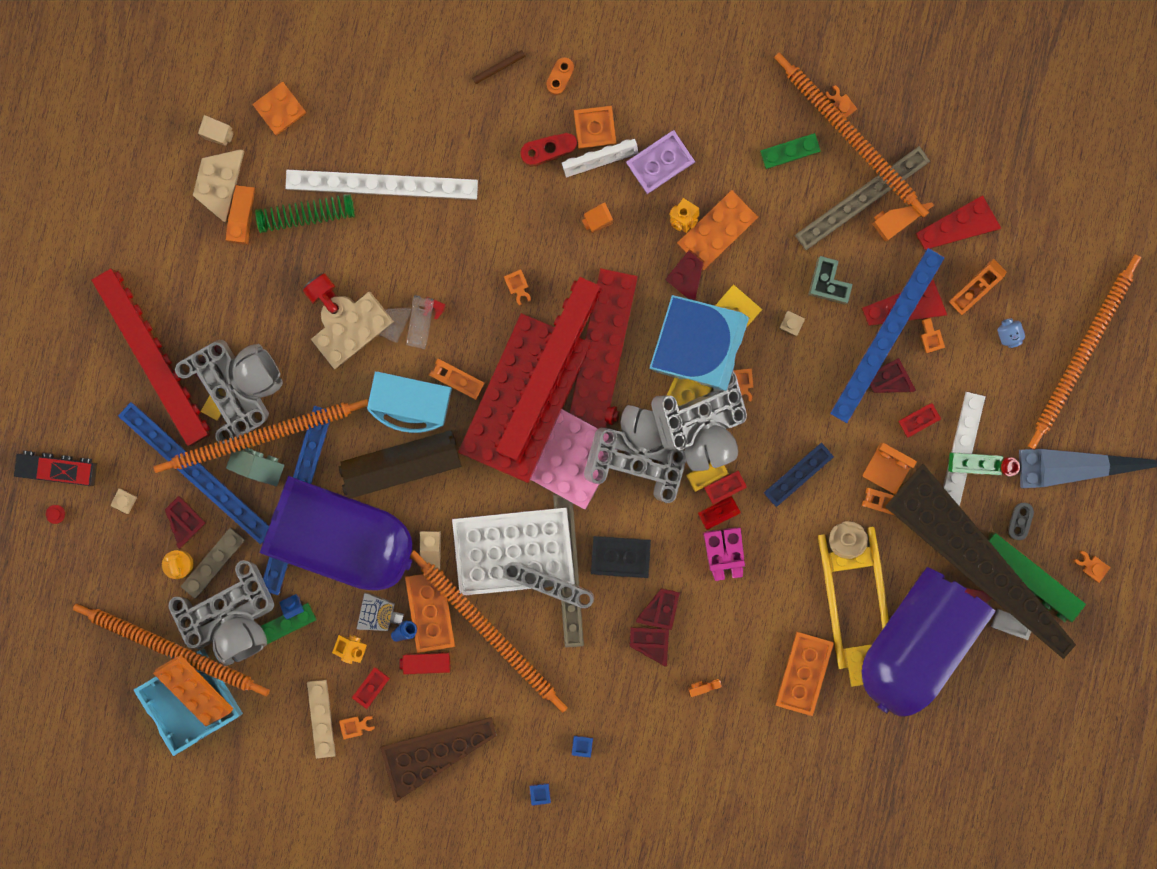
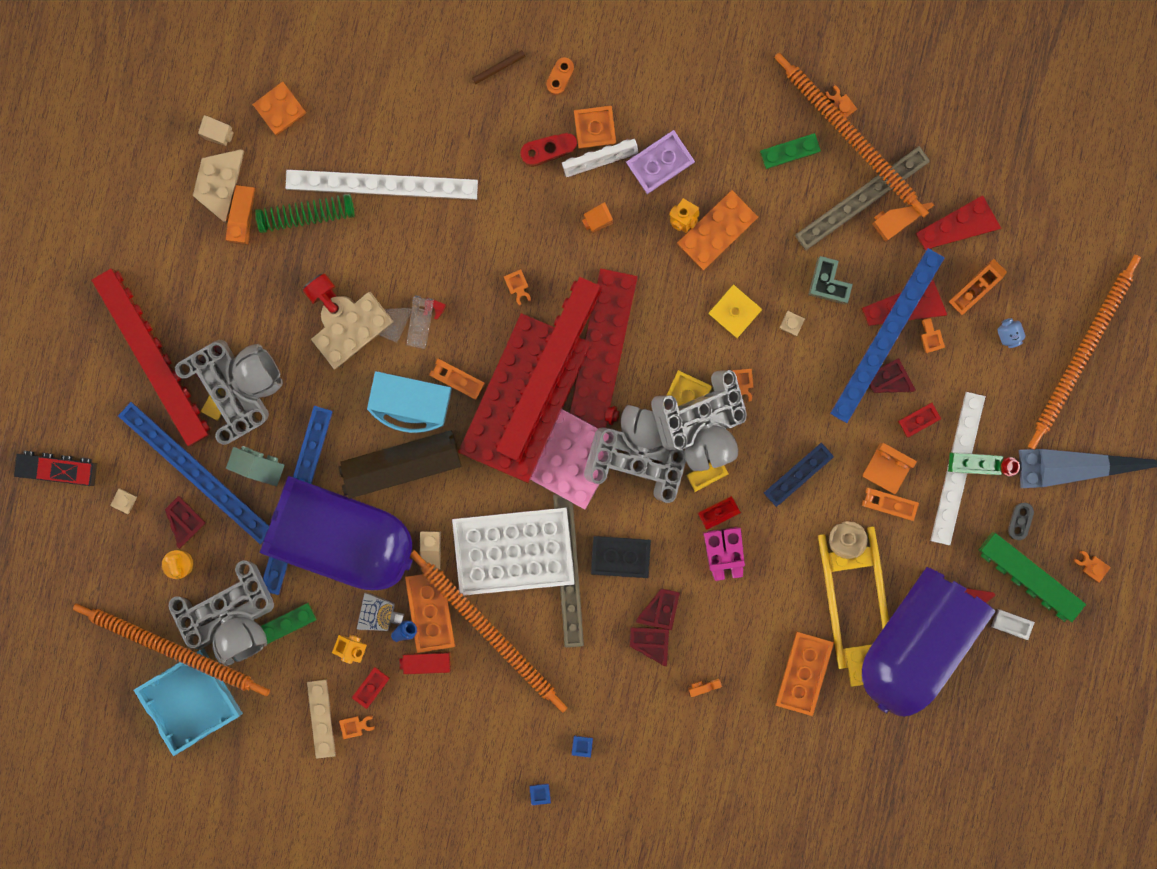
(55, 514): red plate -> none
(177, 462): orange hose -> none
(193, 690): orange plate -> none
(213, 563): dark tan plate -> none
(291, 606): blue plate -> none
(423, 757): reddish brown wing -> none
(538, 585): light grey beam -> none
(687, 275): dark red wing -> none
(699, 342): blue tile -> none
(725, 487): red plate -> none
(943, 524): dark brown wing -> none

